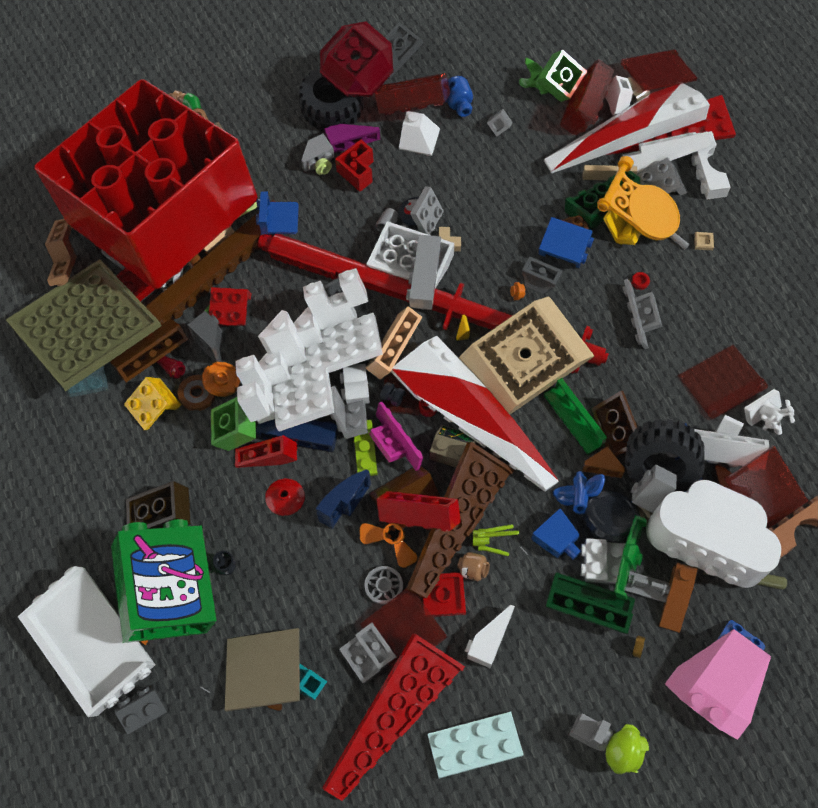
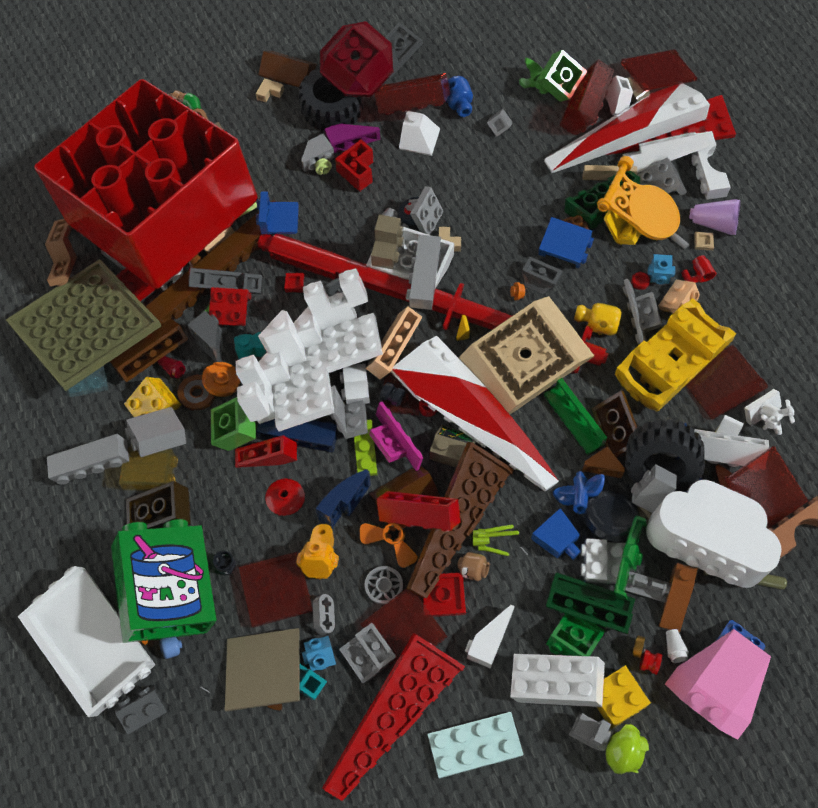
(88, 459): none -> light grey brick
(148, 471): none -> clear yellow brick
(155, 432): none -> light grey brick
(170, 647): none -> medium blue piece
(224, 279): none -> dark grey slope
(249, 345): none -> teal brick
(269, 88): none -> tan piece
(275, 589): none -> clear red plate
(284, 68): none -> reddish brown slope
(294, 282): none -> red plate
(318, 556): none -> light orange piece
(318, 653): none -> dark azure brick
(323, 614): none -> light grey beam
(387, 242): none -> dark tan brick
(558, 680): none -> white brick
(574, 637): none -> green plate
(601, 318): none -> yellow piece
(621, 697): none -> yellow piece
(650, 662): none -> red wheel
(661, 269): none -> dark azure brick
(675, 647): none -> white cone
(679, 294): none -> light nougat bracket
(689, 336): none -> yellow piece
(702, 268): none -> red piece
(717, 215): none -> lavender cone

